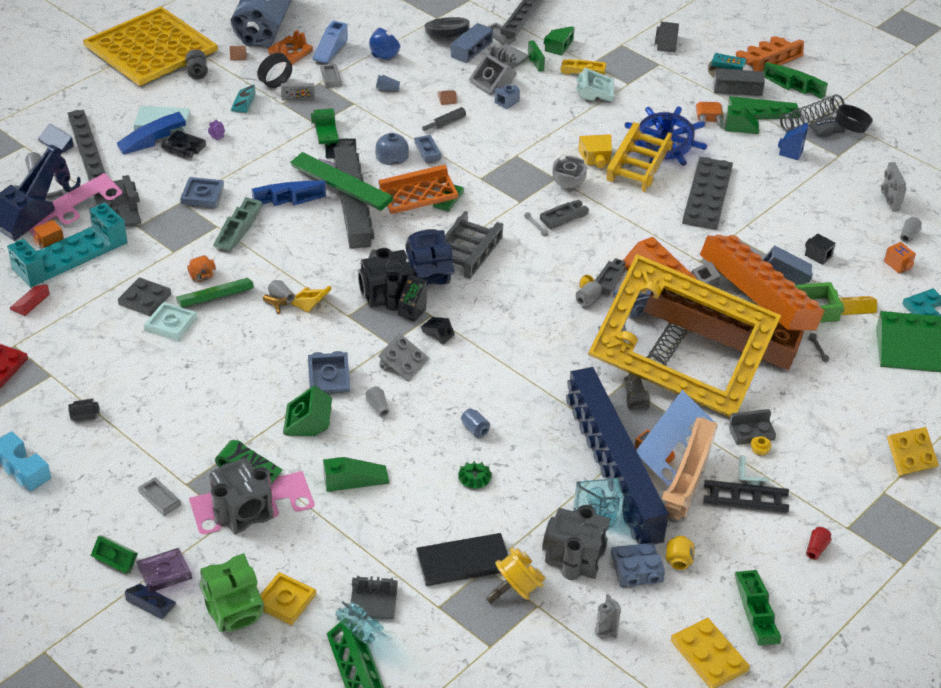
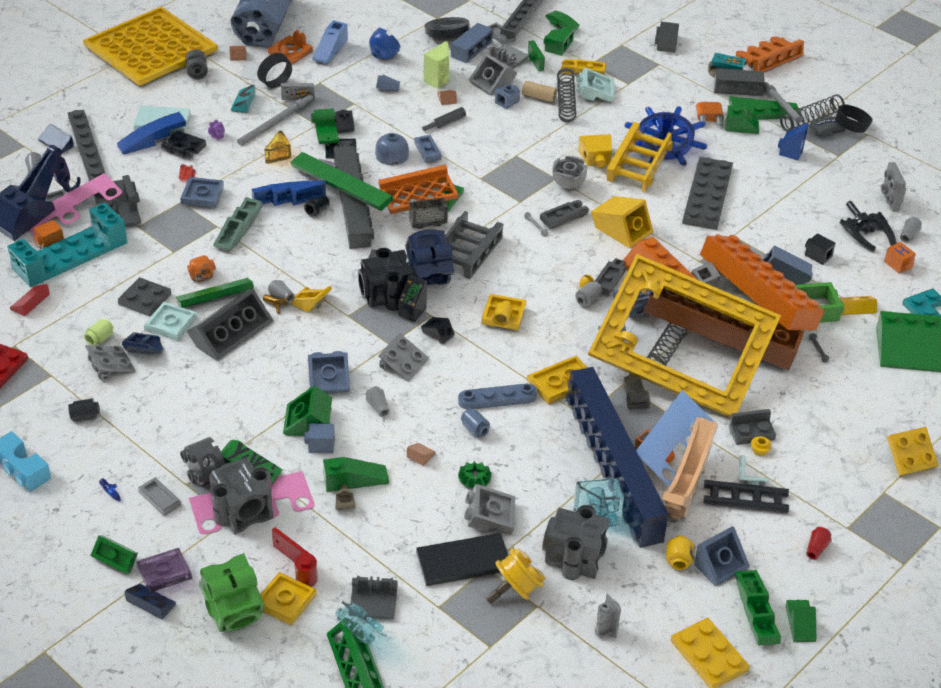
(98, 332): none -> yellowish green brick
(108, 359): none -> light grey hinge
(110, 489): none -> clear blue helmet
(142, 343): none -> dark blue slope
(186, 172): none -> clear red plate
(202, 460): none -> dark grey brick
(230, 325): none -> dark grey slope
(278, 149): none -> clear yellow slope
(297, 105): none -> light grey bar
(304, 561): none -> red door
(316, 205): none -> black cone
(320, 438): none -> sand blue brick
(330, 75): light grey tile -> none
(344, 121): none -> black bracket
(344, 498): none -> dark tan piece
(419, 453): none -> nougat slope
(428, 213): none -> clear smoke brick
(437, 66): none -> yellowish green slope
(490, 509): none -> light grey plate
(497, 396): none -> sand blue plate
(504, 312): none -> yellow plate
(539, 91): none -> tan piece
(552, 380): none -> yellow tile
(558, 18): none -> green slope
(572, 94): none -> dark grey piece
(623, 219): none -> yellow slope
(637, 564): sand blue plate -> none
(721, 556): none -> sand blue slope
(771, 91): none -> light grey bar
(795, 79): green slope -> none
(801, 620): none -> green slope
(863, 223): none -> black bar

